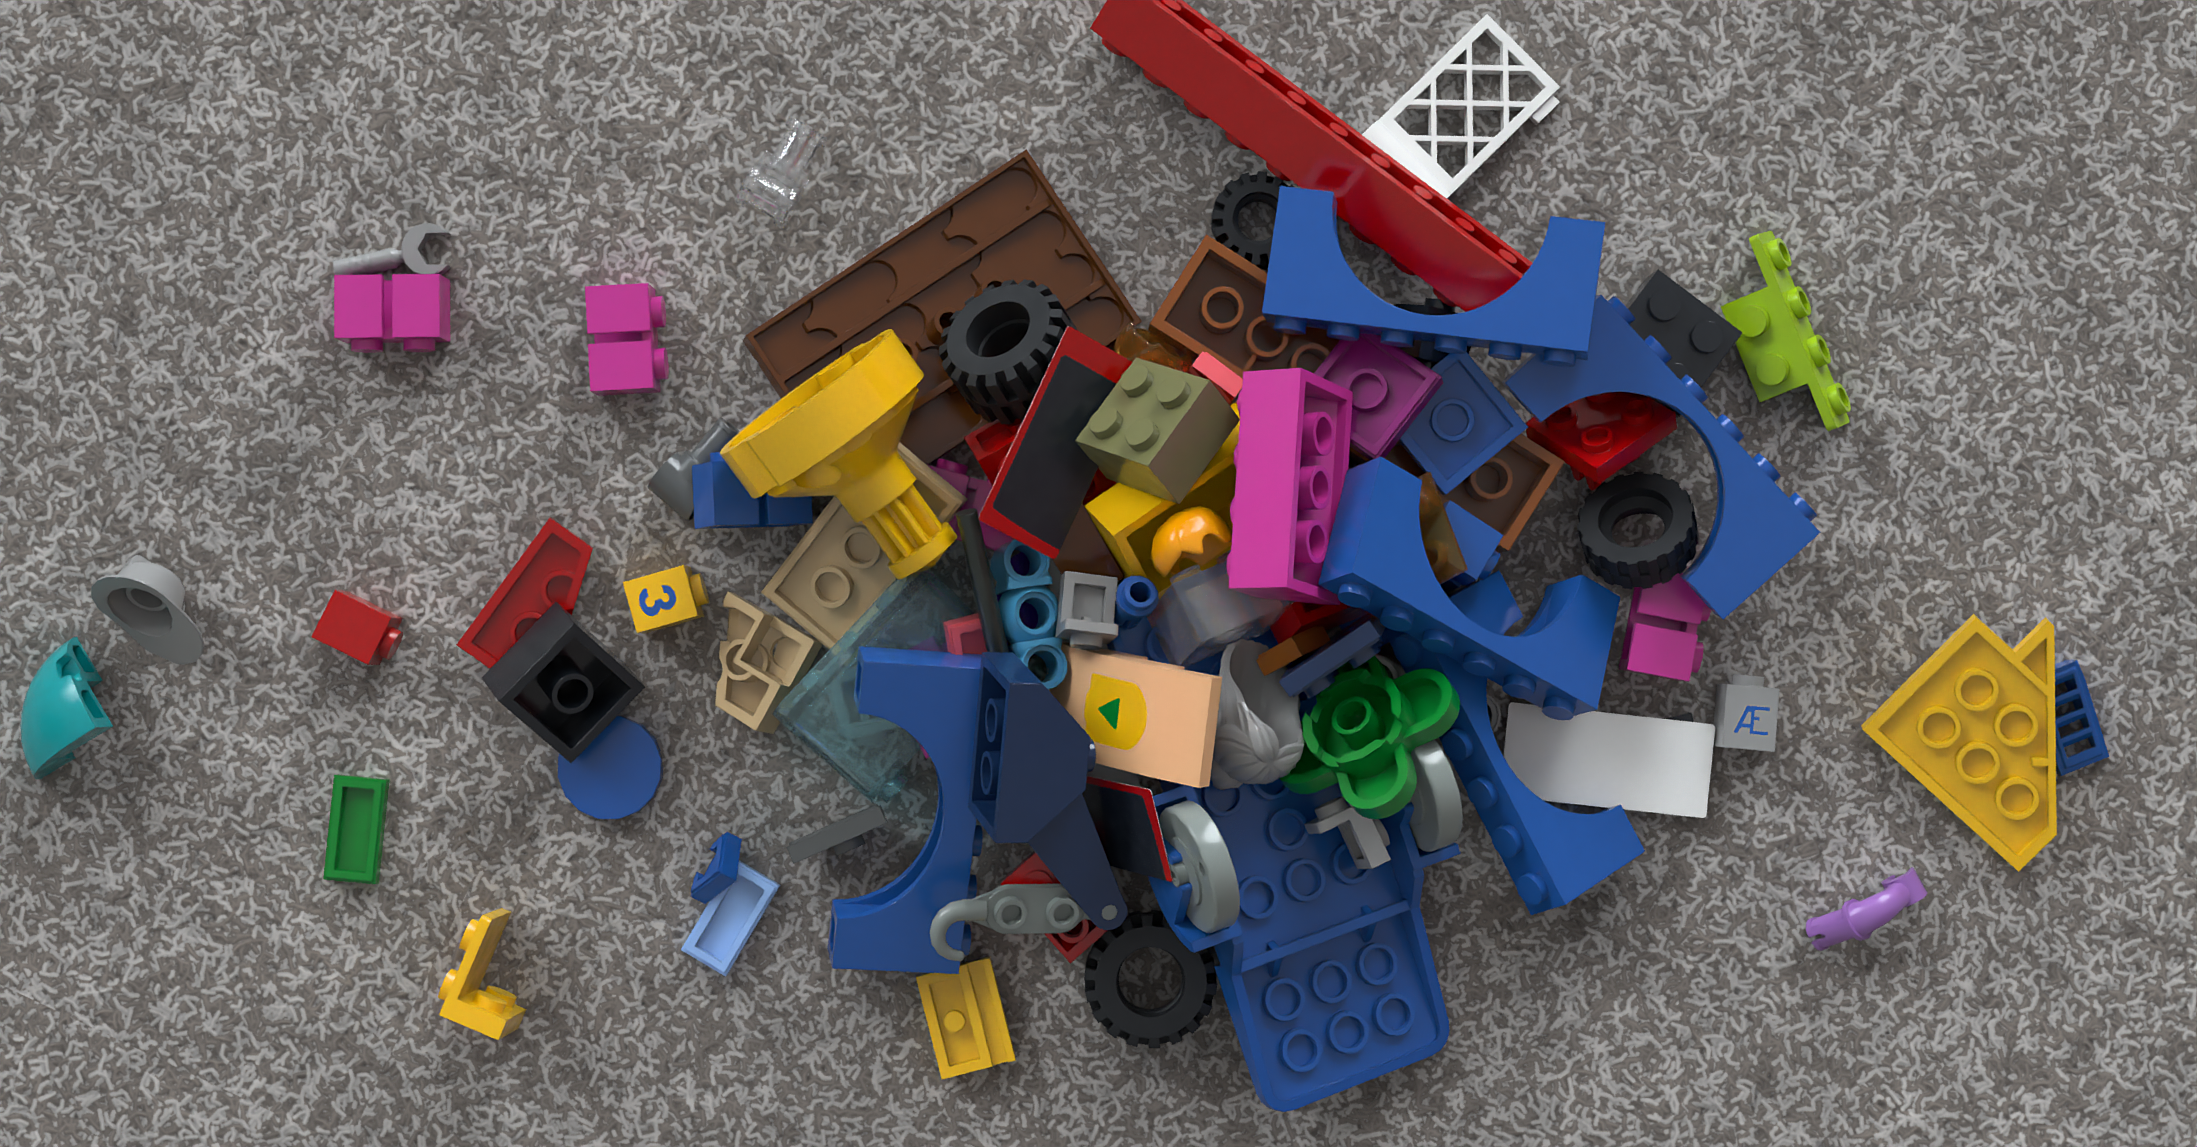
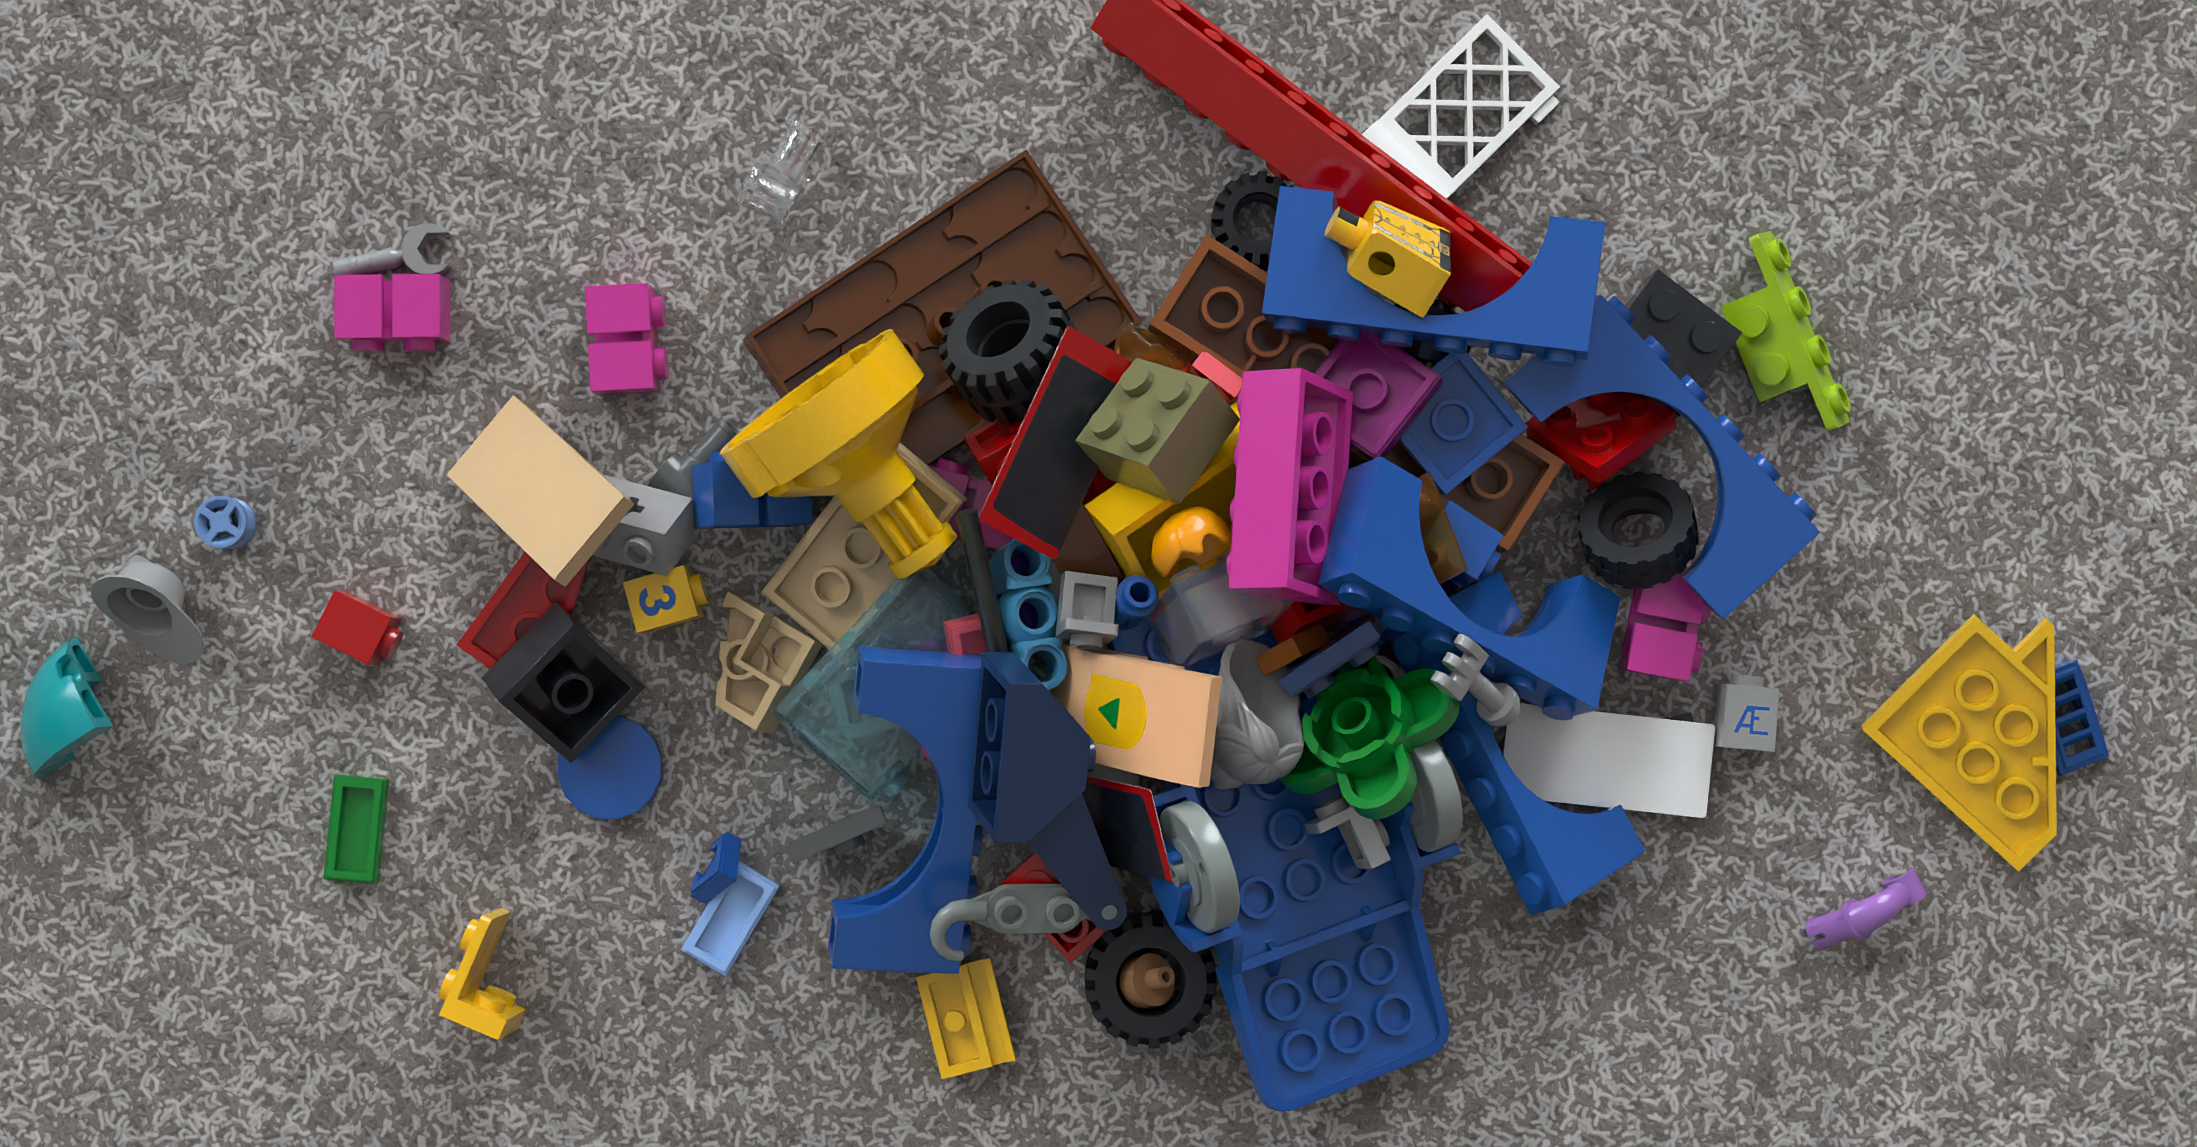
(215, 517): none -> medium blue wheel
(540, 490): none -> tan tile
(653, 530): none -> light grey brick
(1147, 981): none -> medium nougat tile
(1394, 253): none -> yellow torso
(1496, 703): none -> light grey hinge

